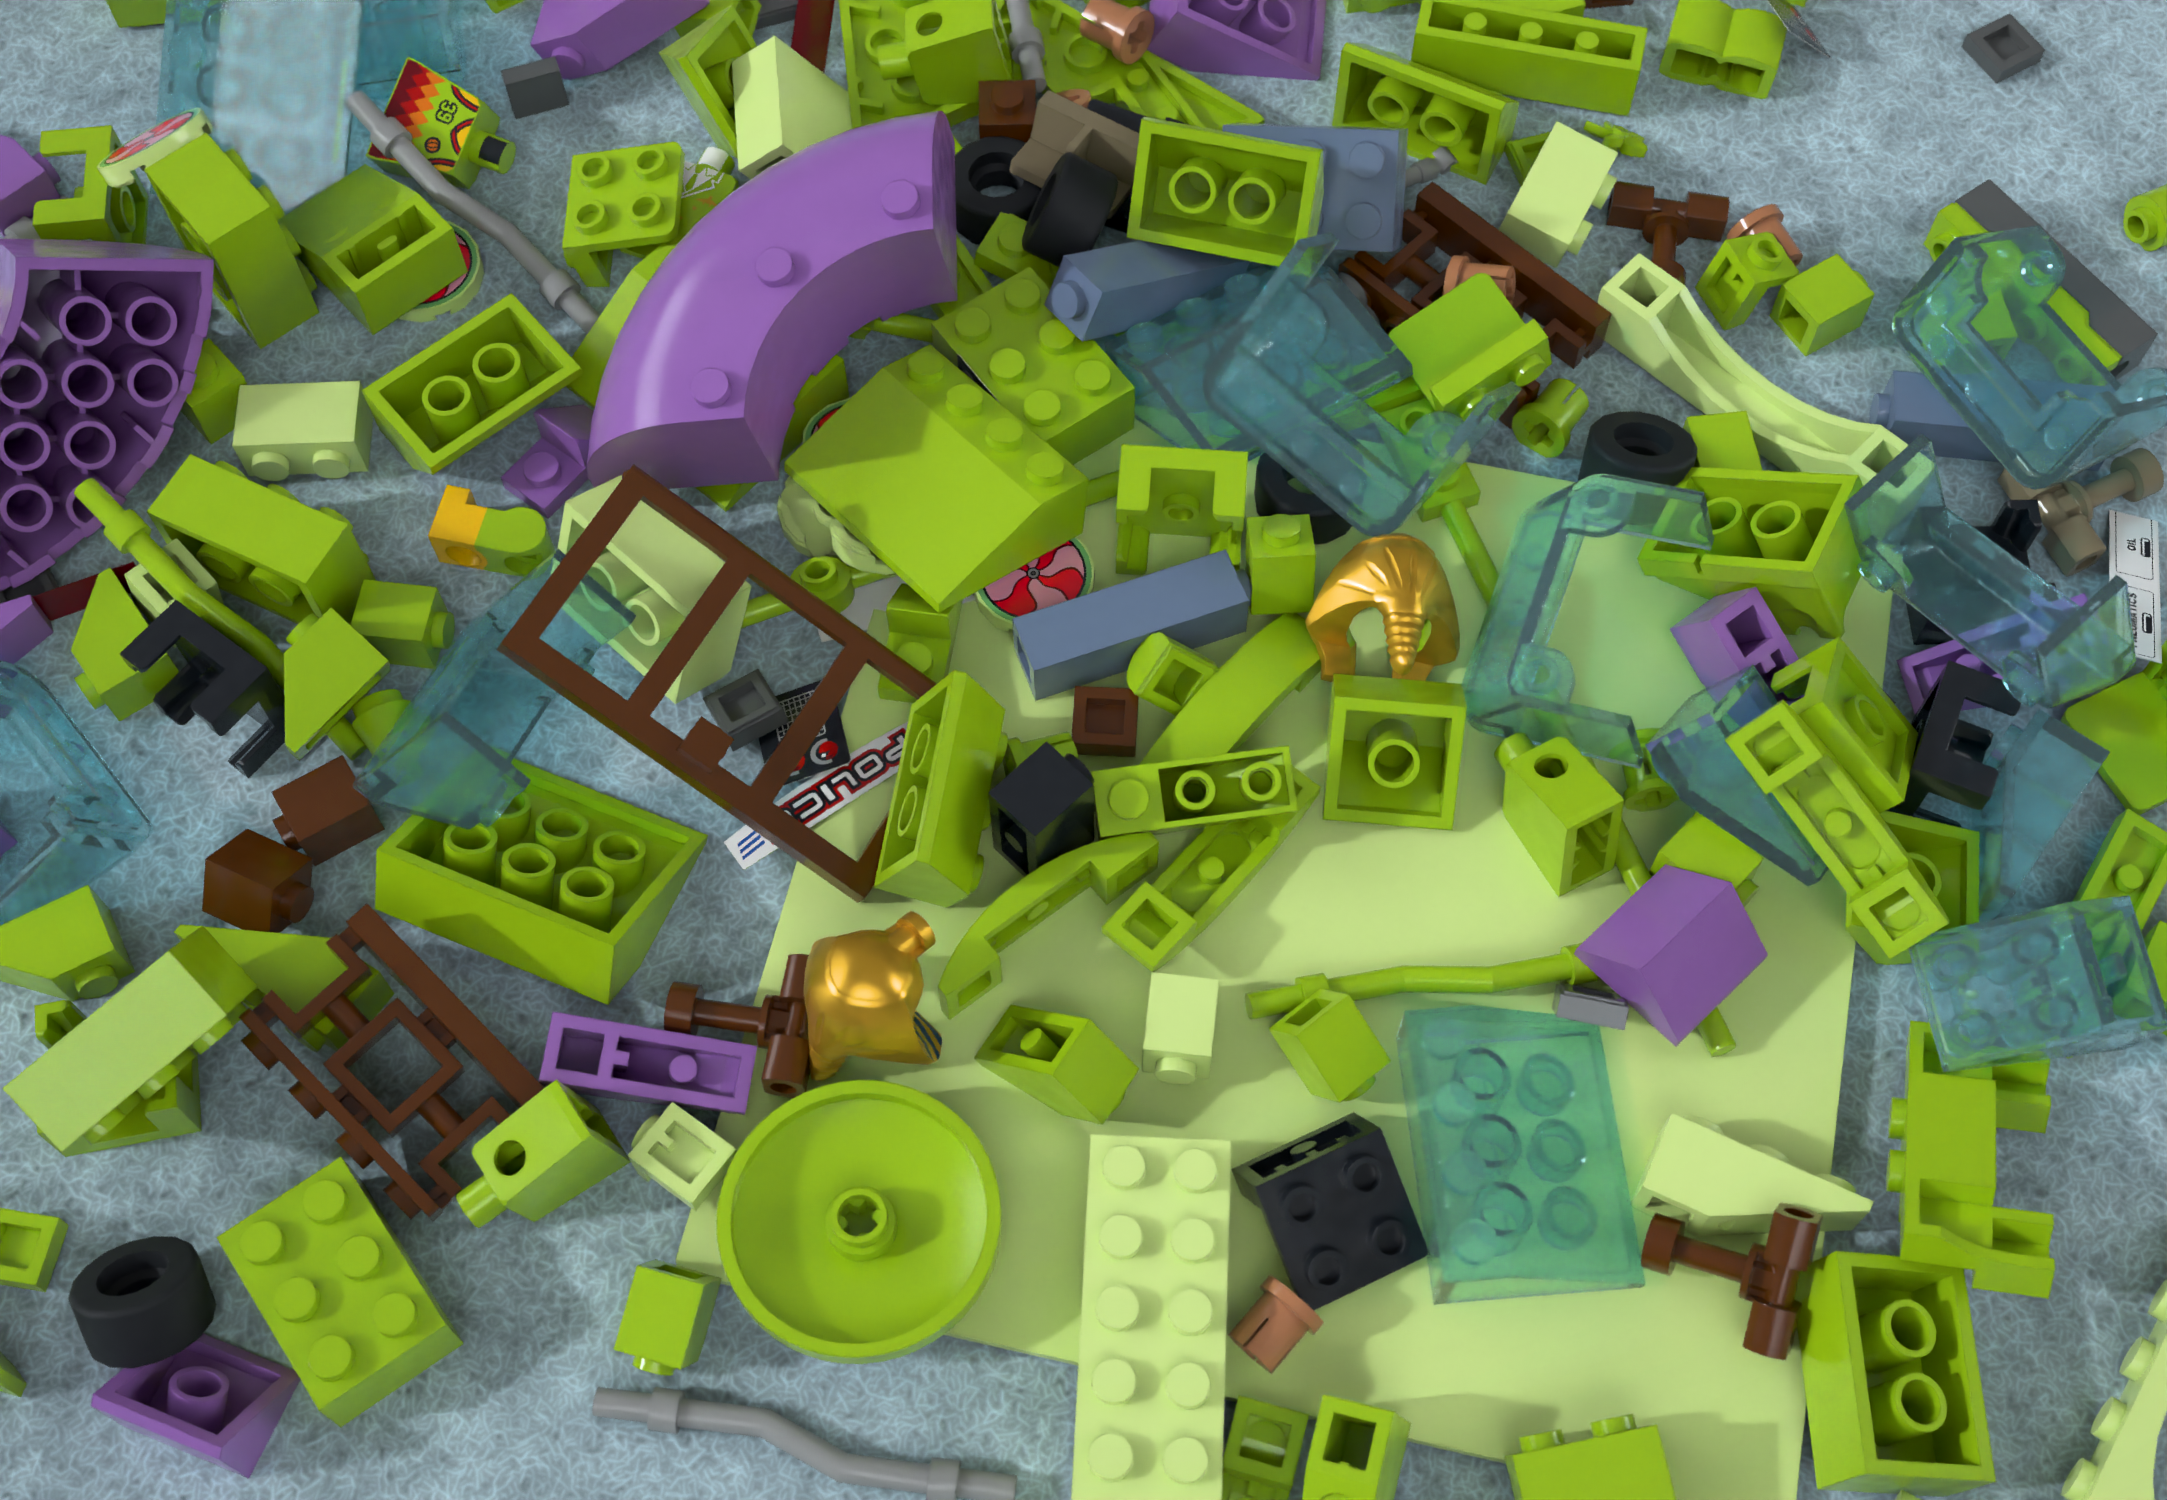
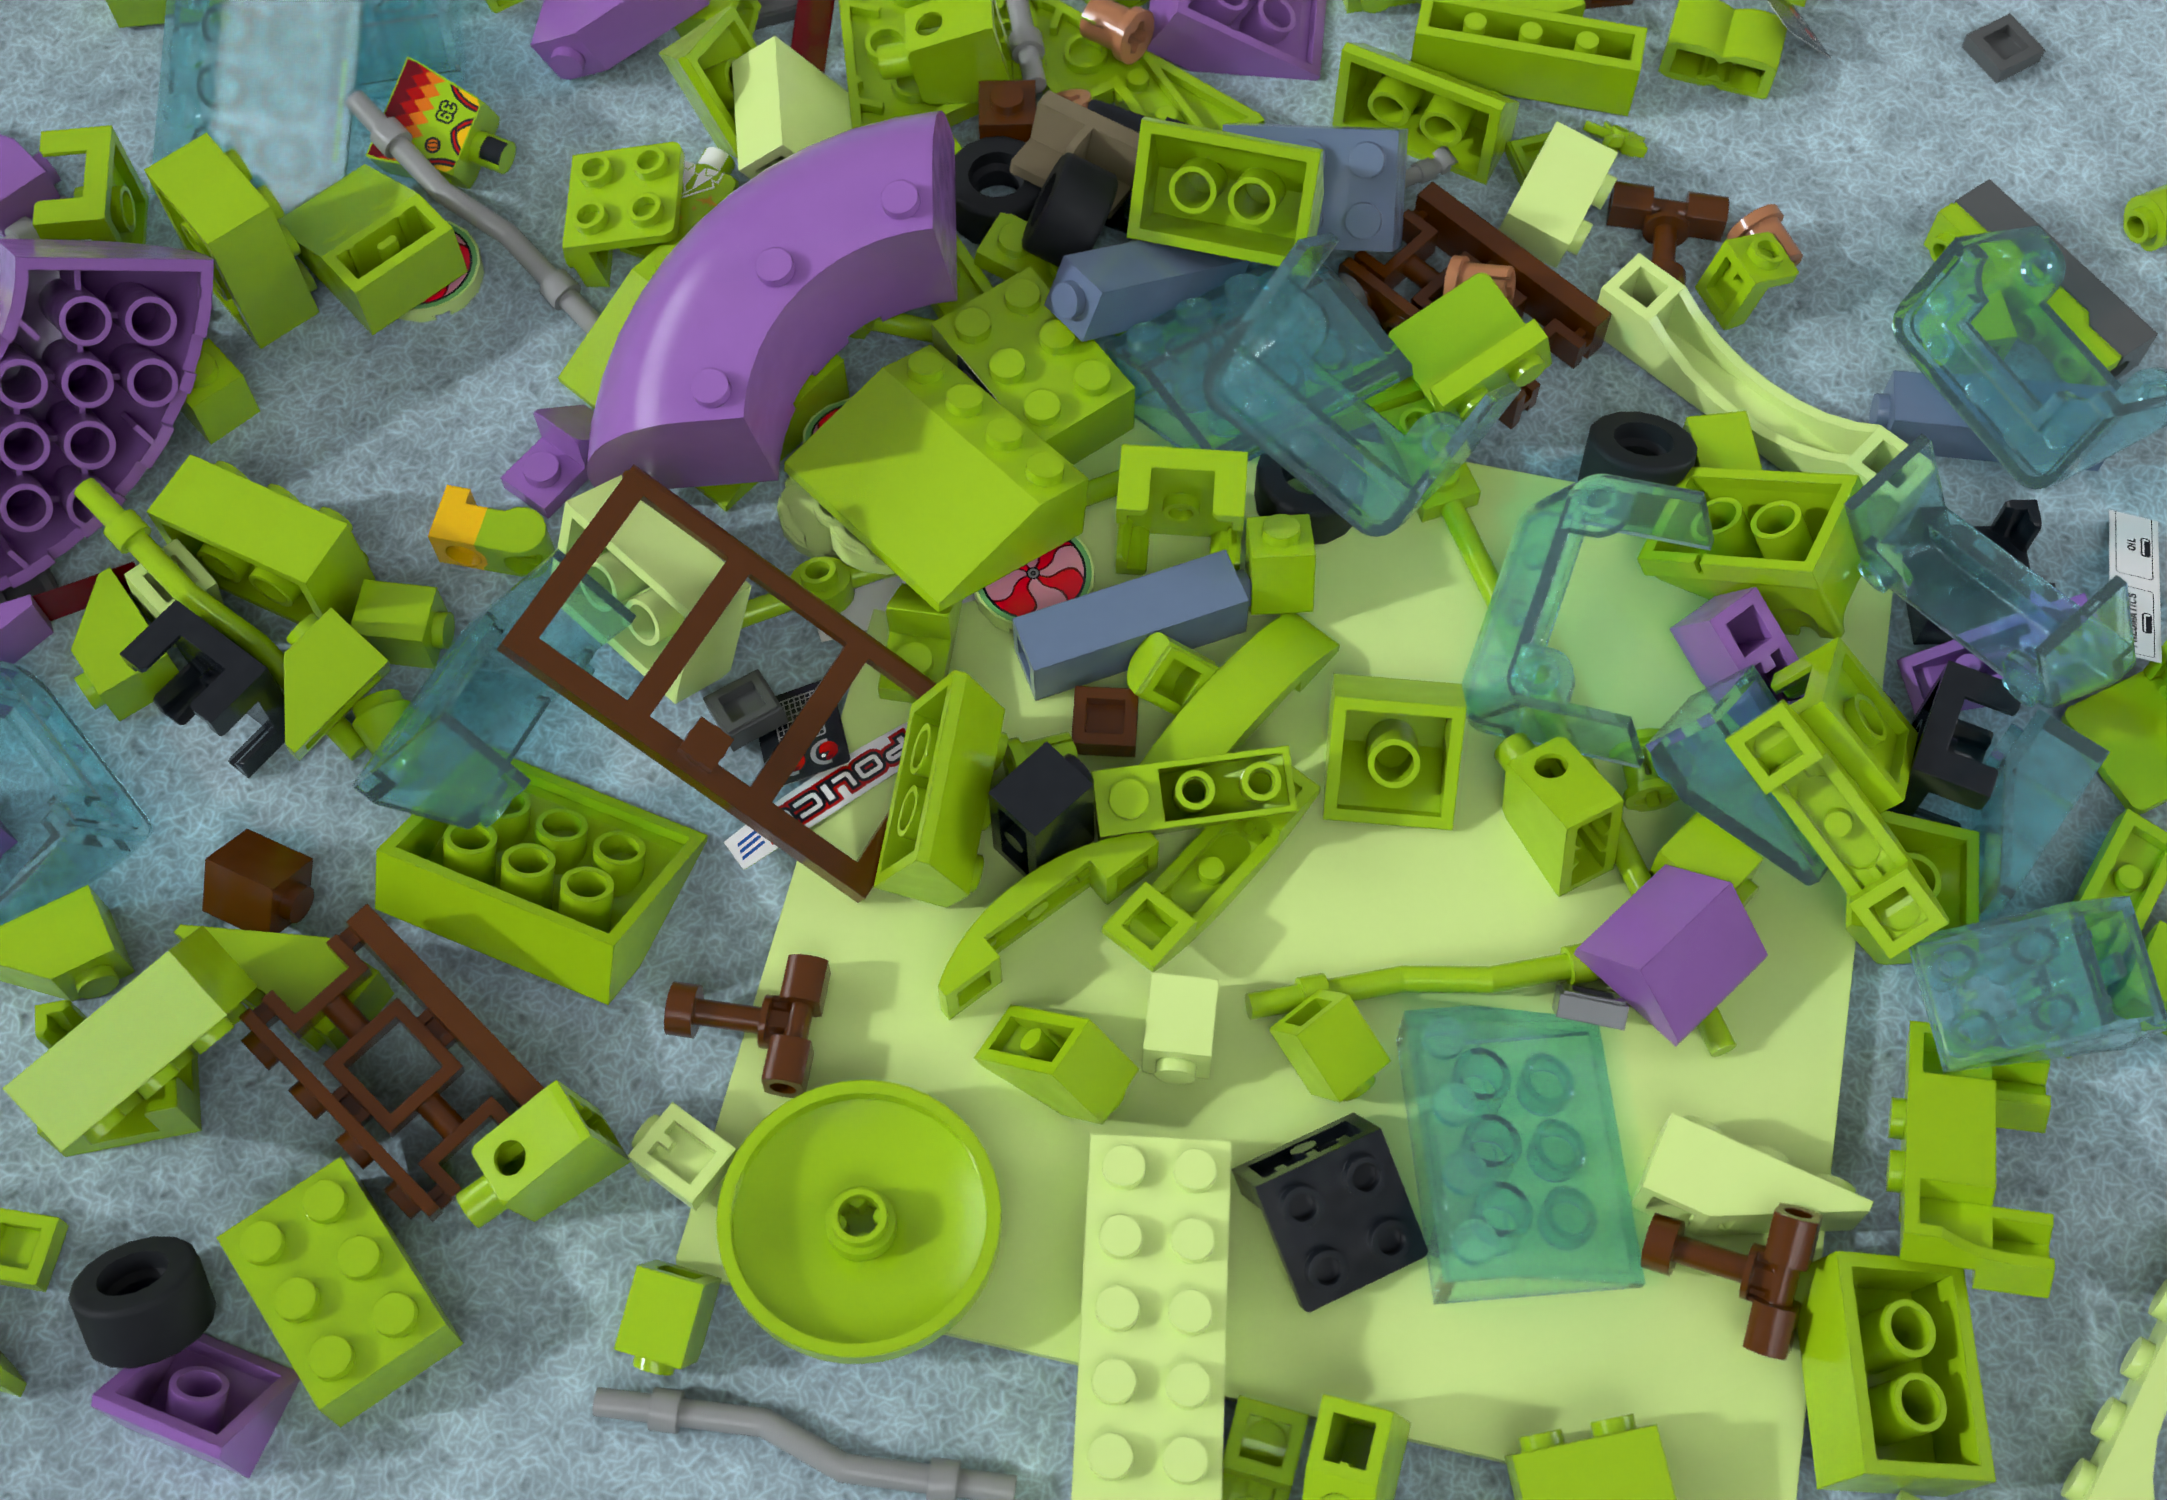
(153, 146): yellowish green tile -> none
(303, 429): yellowish green brick -> none
(325, 812): reddish brown brick -> none
(469, 385): lime slope -> none
(535, 87): dark grey tile -> none
(647, 1064): medium lavender slope -> none
(866, 996): pearl gold piece -> none
(1274, 1325): nougat bush -> none
(1409, 591): pearl gold piece -> none
(1548, 420): lime bush -> none
(1821, 304): lime brick -> none
(2069, 506): dark tan bar -> none

